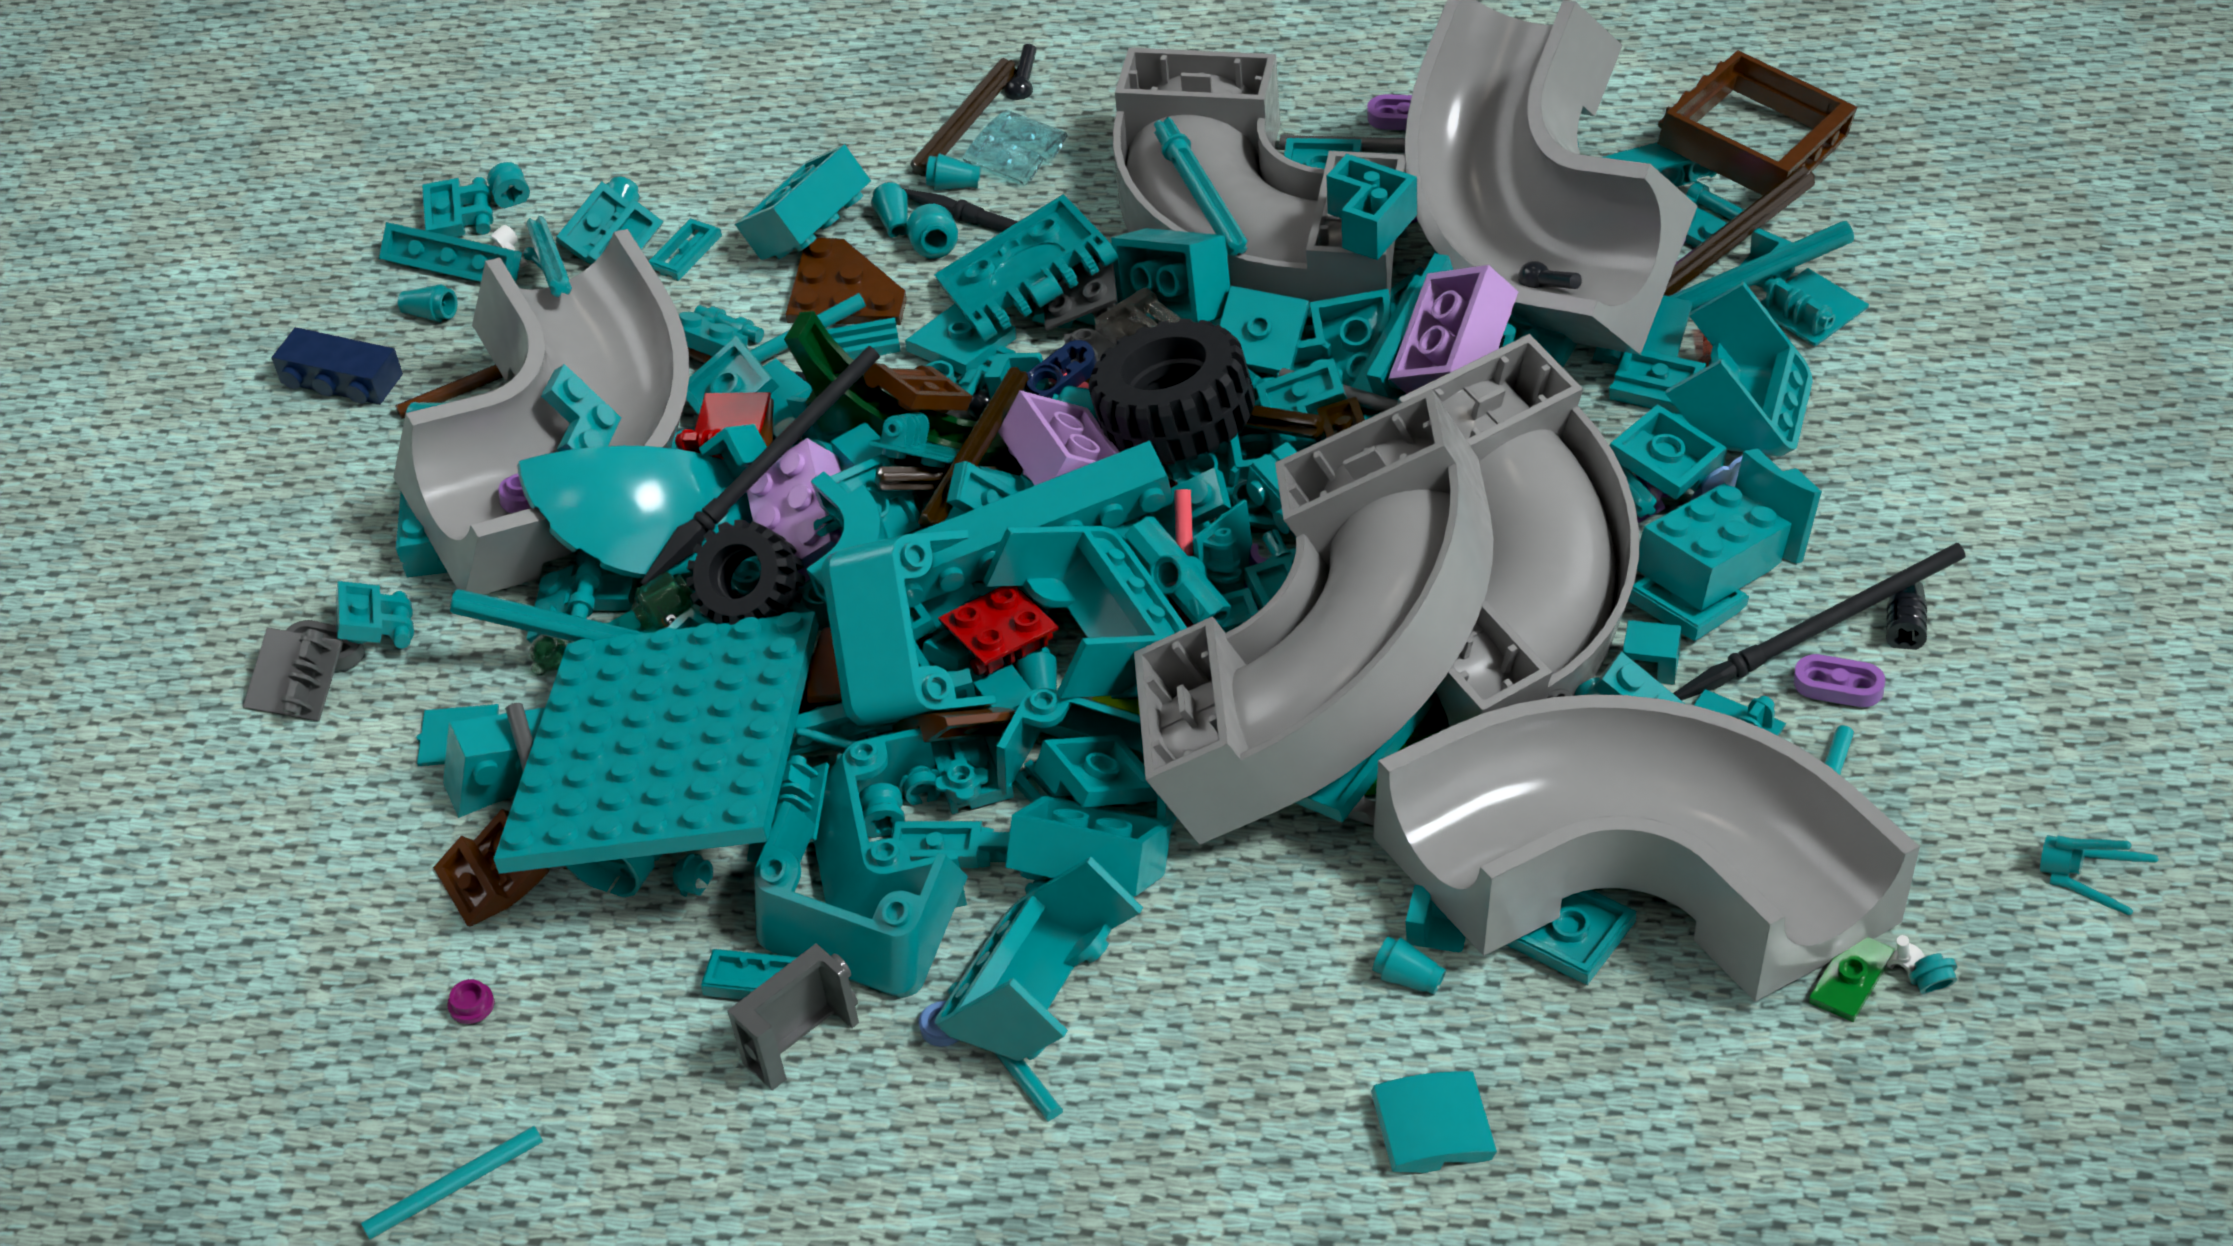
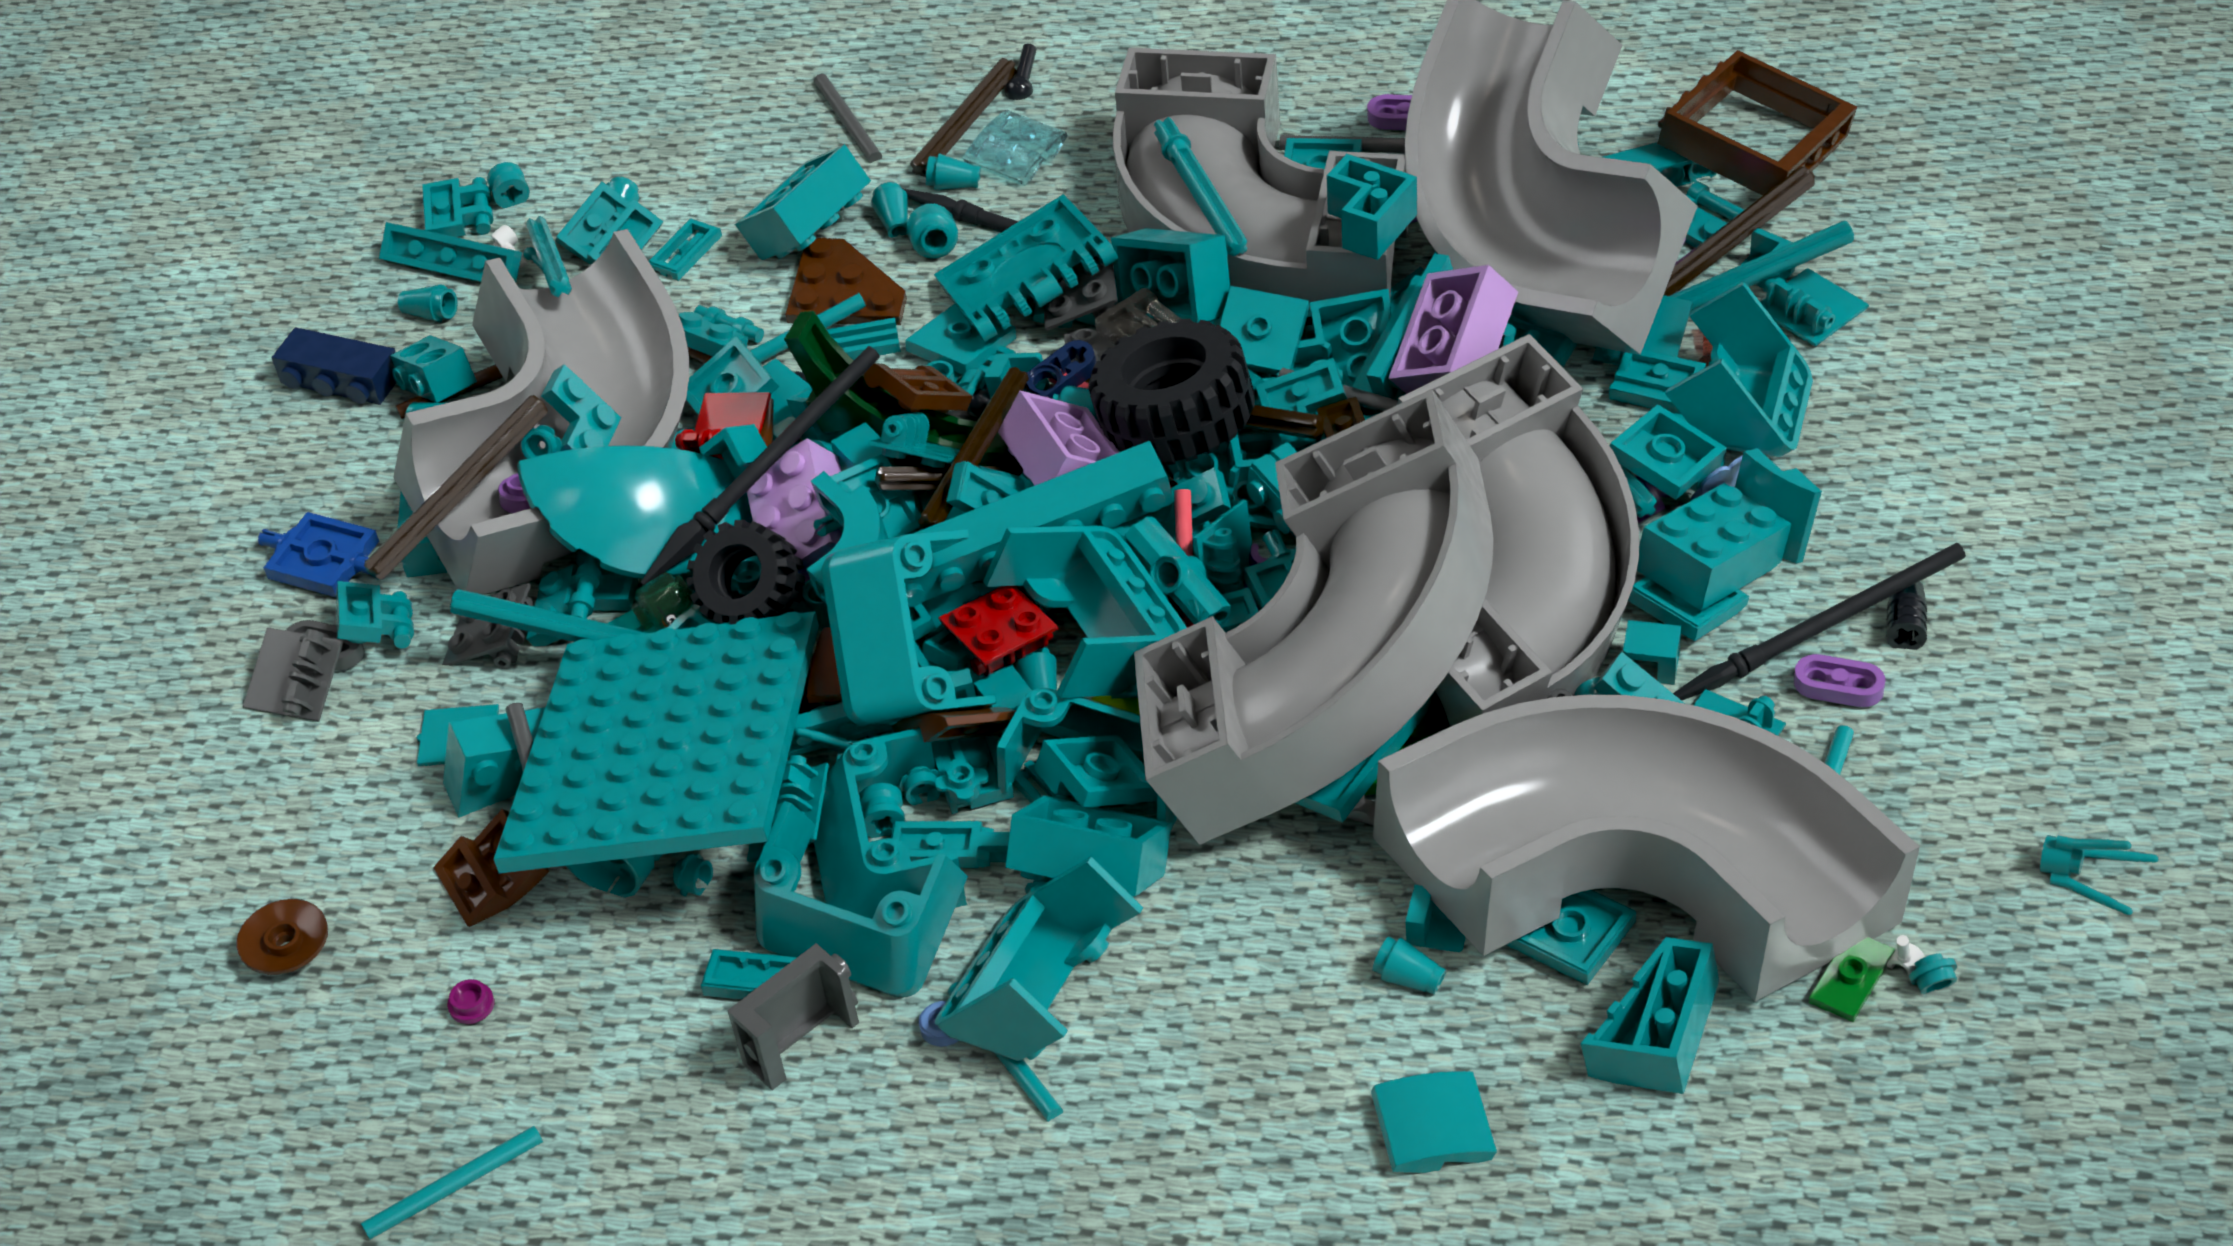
(278, 923): none -> reddish brown dish
(318, 553): none -> blue plate
(432, 369): none -> teal brick
(455, 487): none -> dark brown axle
(479, 637): none -> dark grey hinge
(531, 442): none -> teal plate
(547, 653): clear green plate -> none
(847, 118): none -> dark grey bar
(1537, 275): black bar -> none
(1659, 1022): none -> teal wedge

